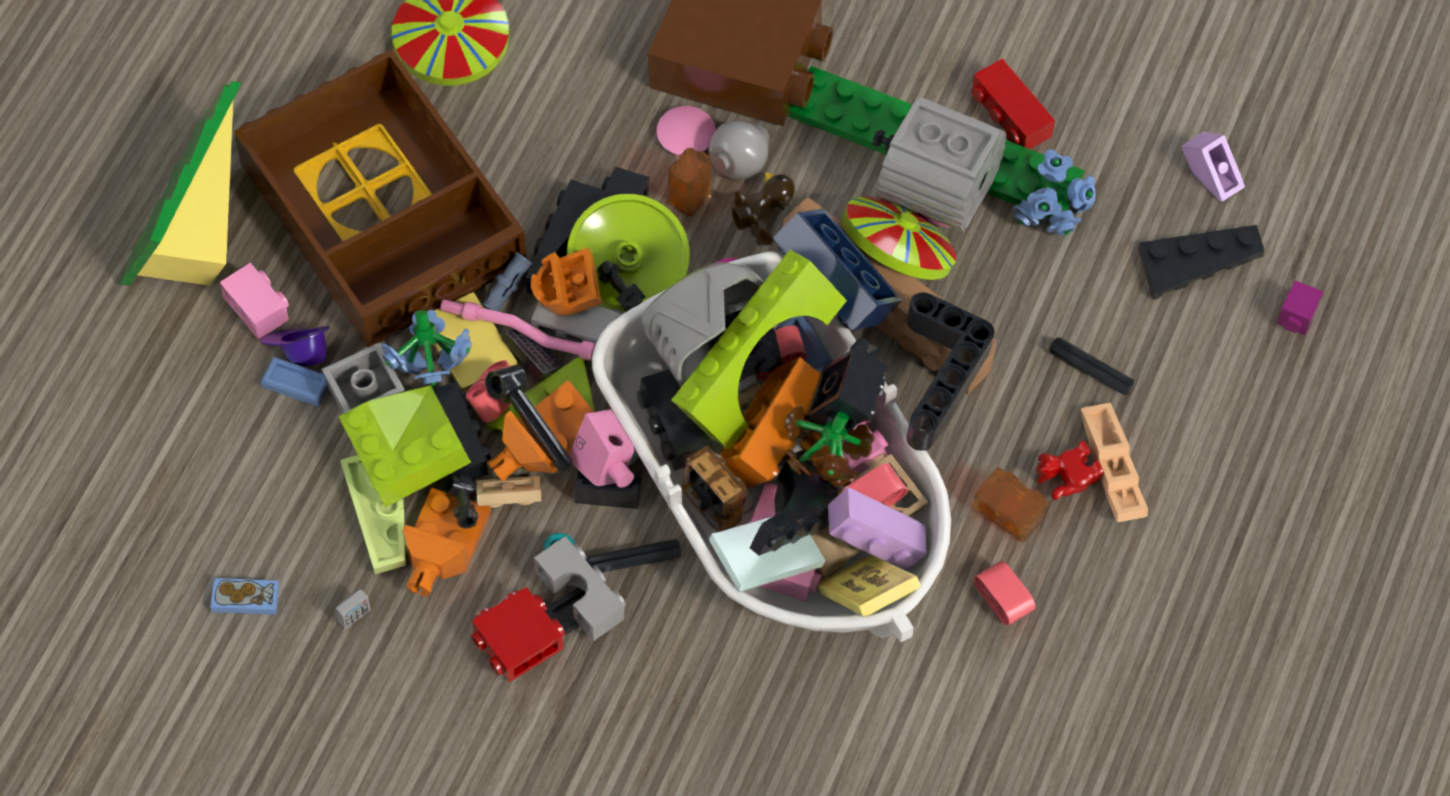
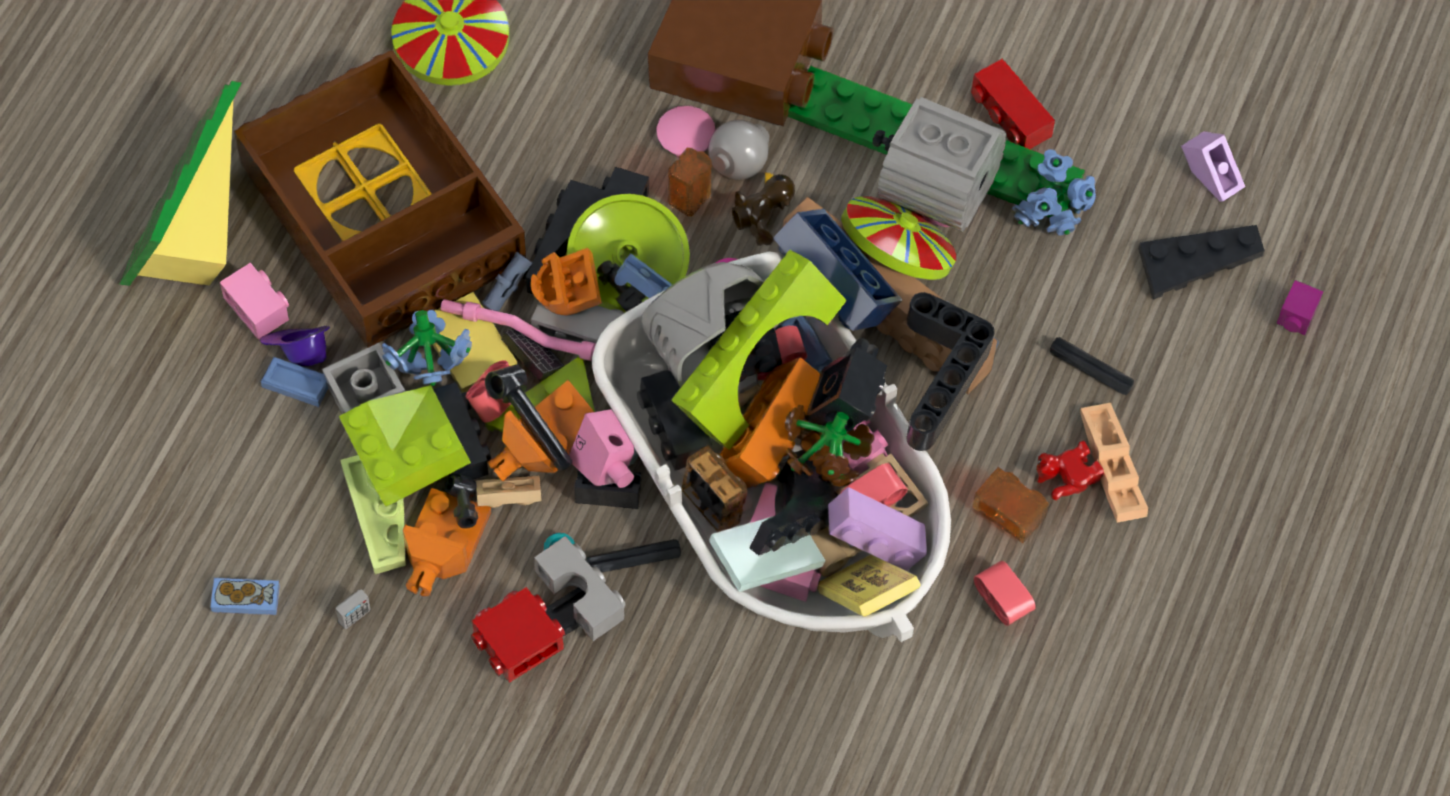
(640, 277): none -> medium blue hinge

